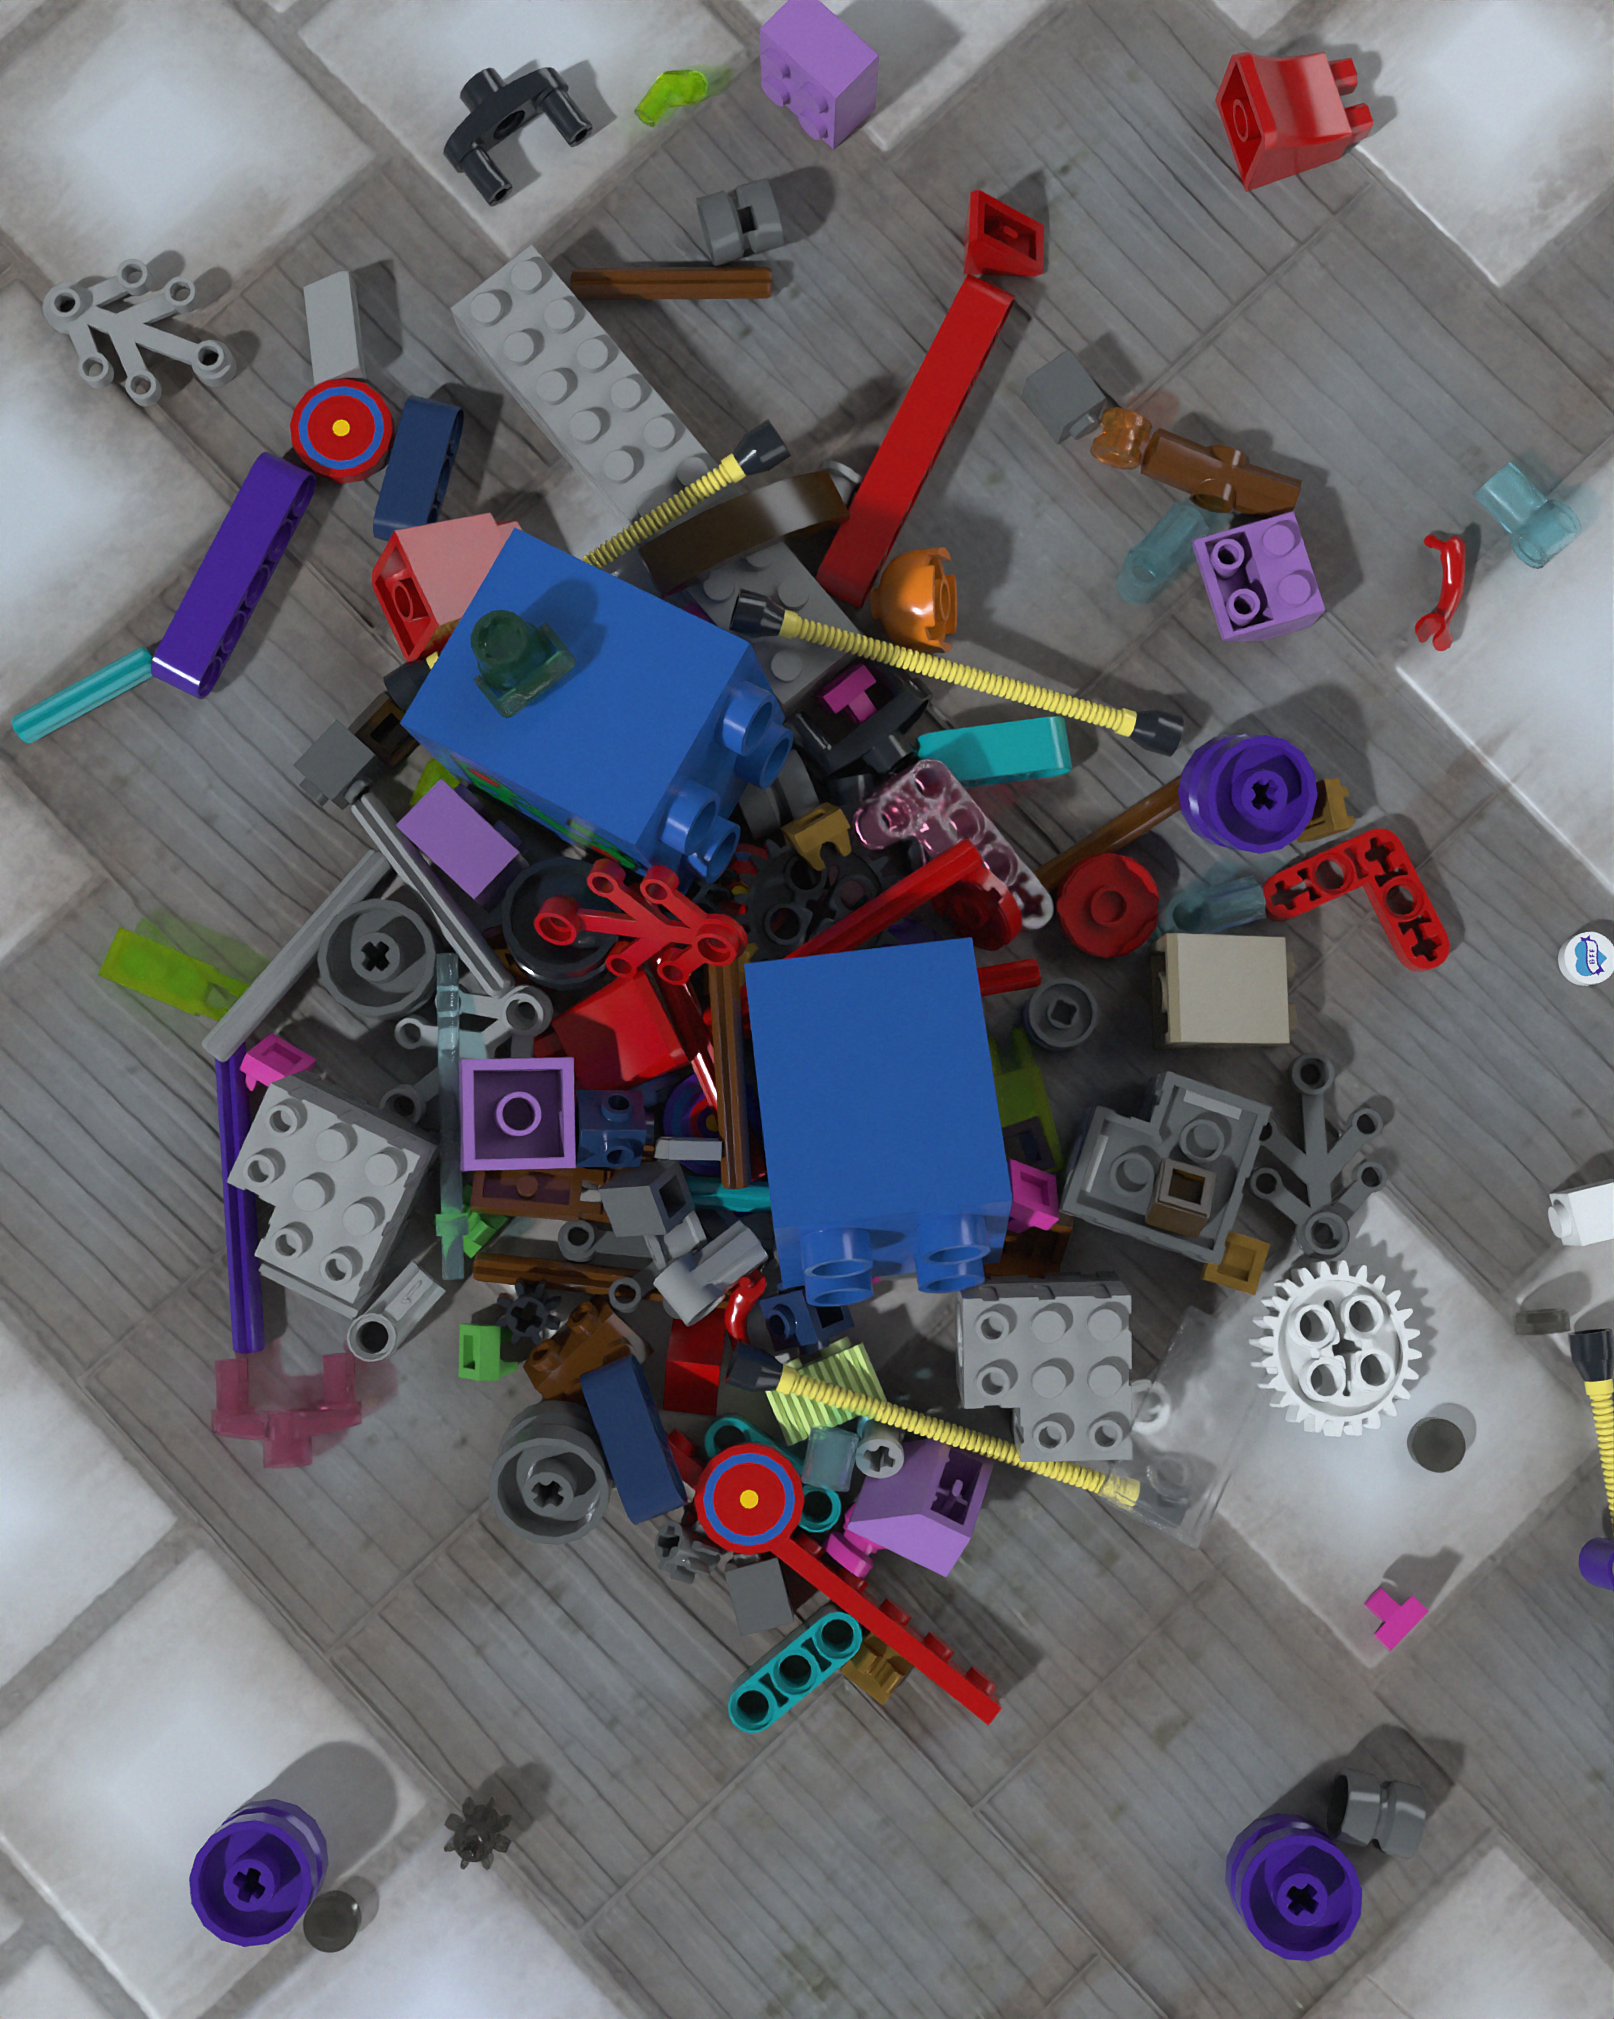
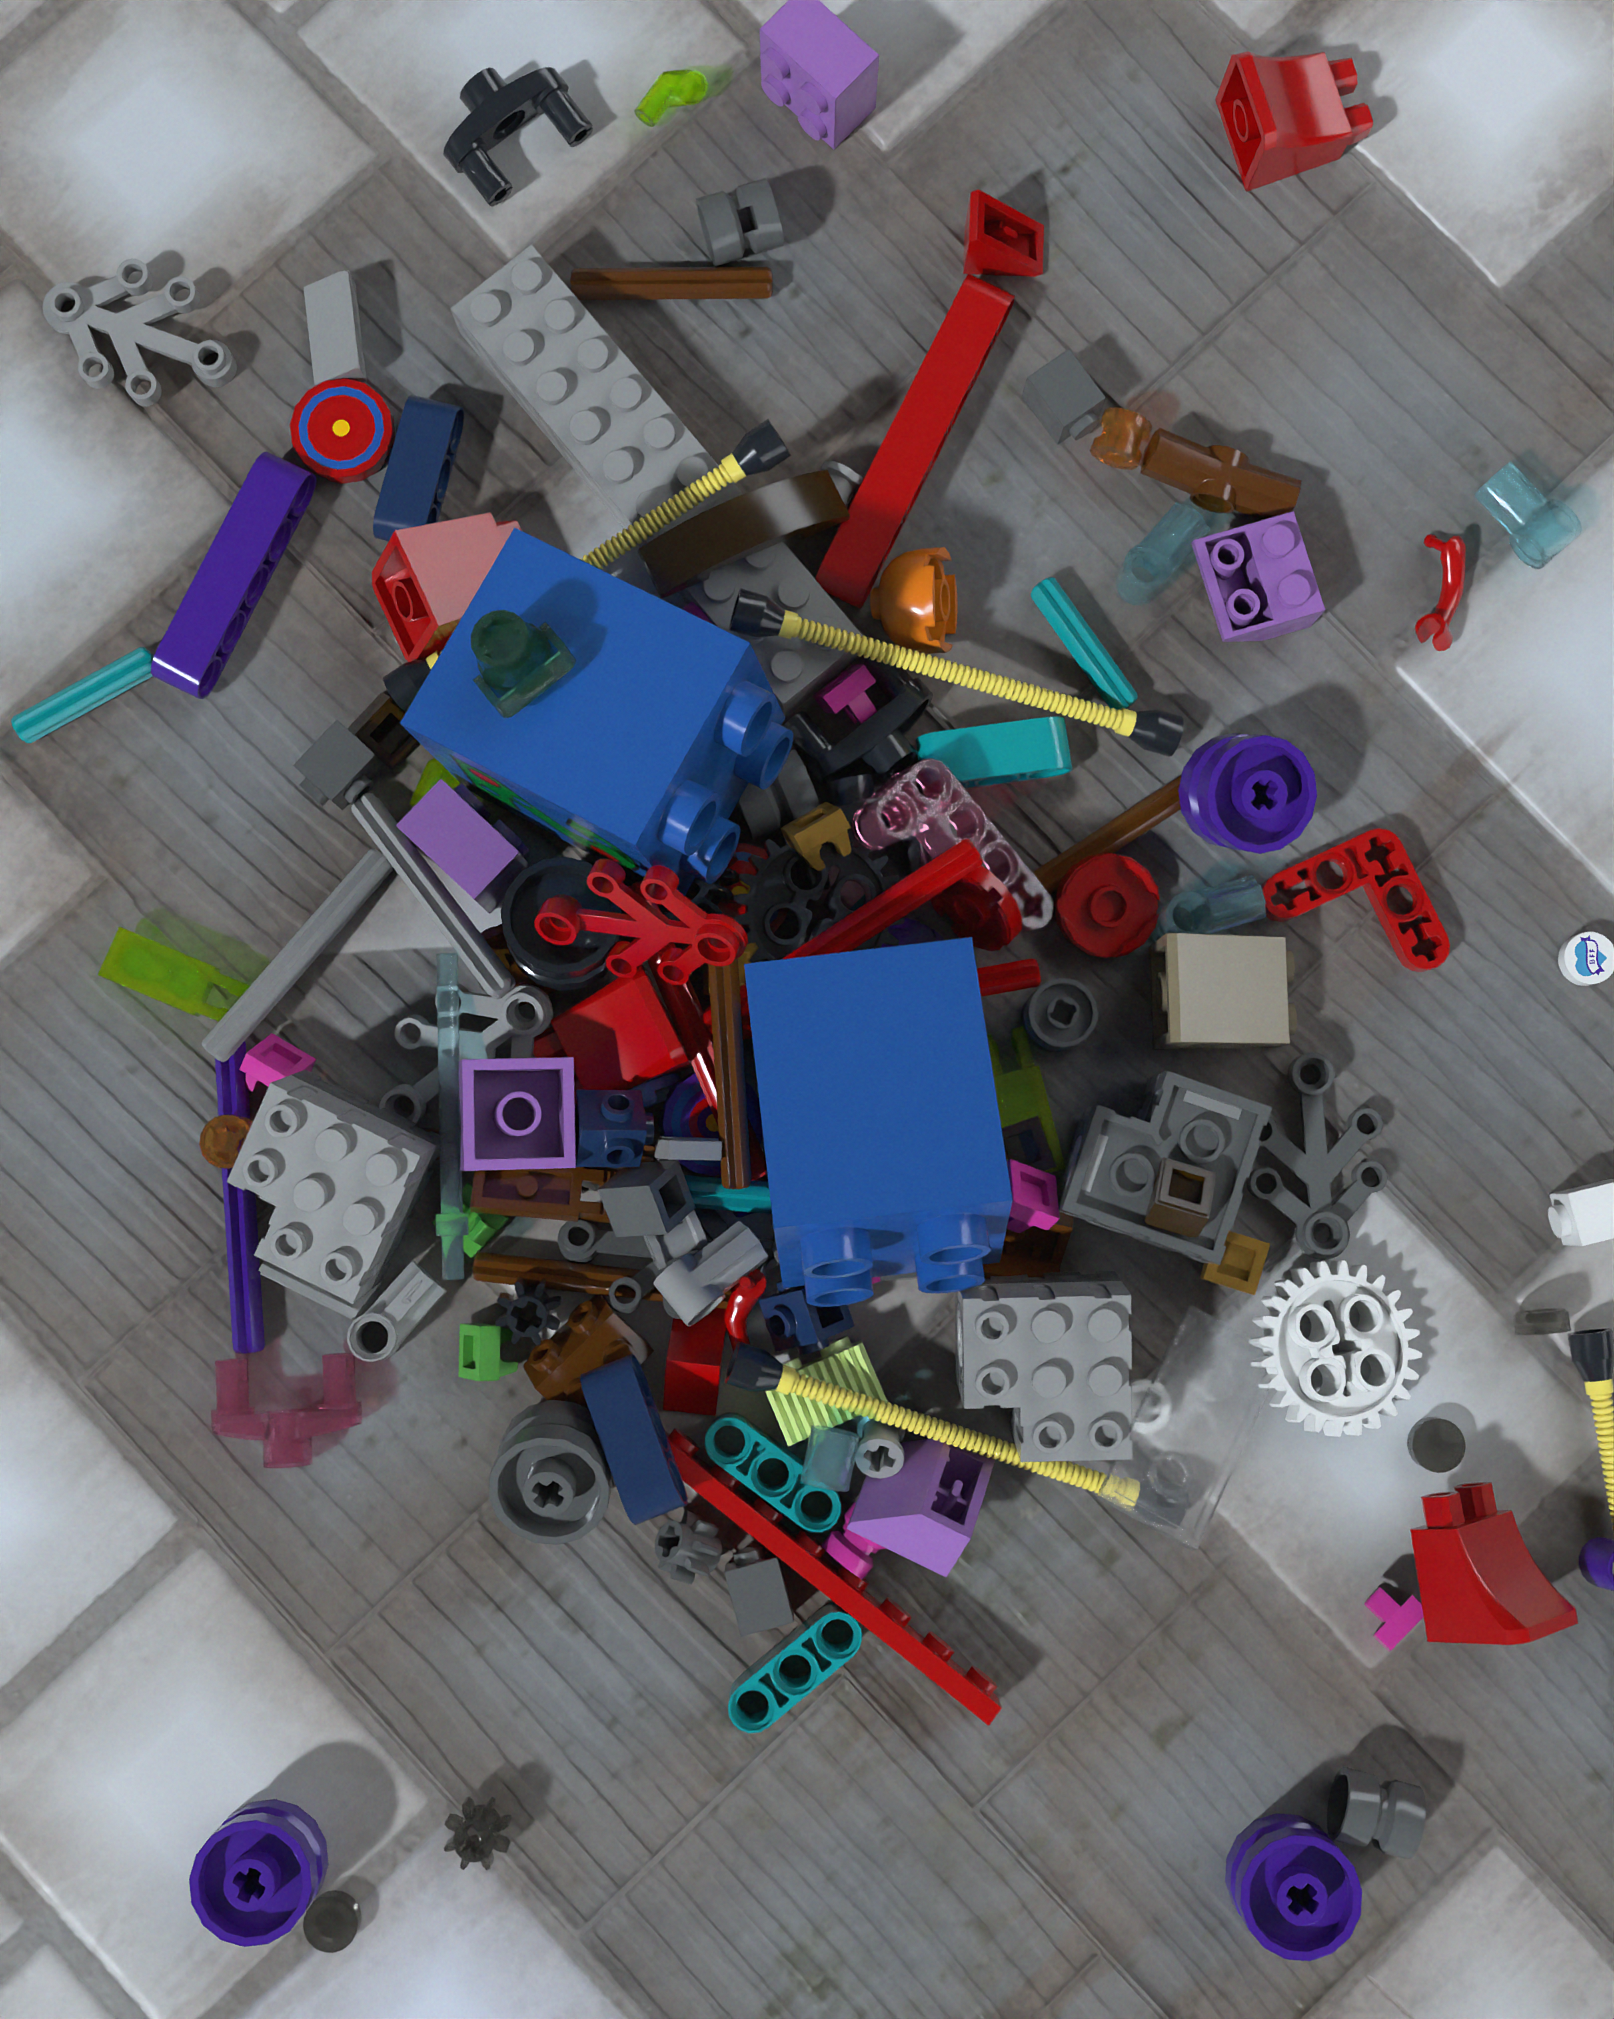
(221, 1145): none -> clear orange wheel
(351, 956): dark grey wheel -> none
(749, 1498): tile -> none
(876, 1668): pearl gold tile -> none
(1083, 644): none -> teal axle
(1329, 812): pearl gold tile -> none
(1479, 1574): none -> red hips

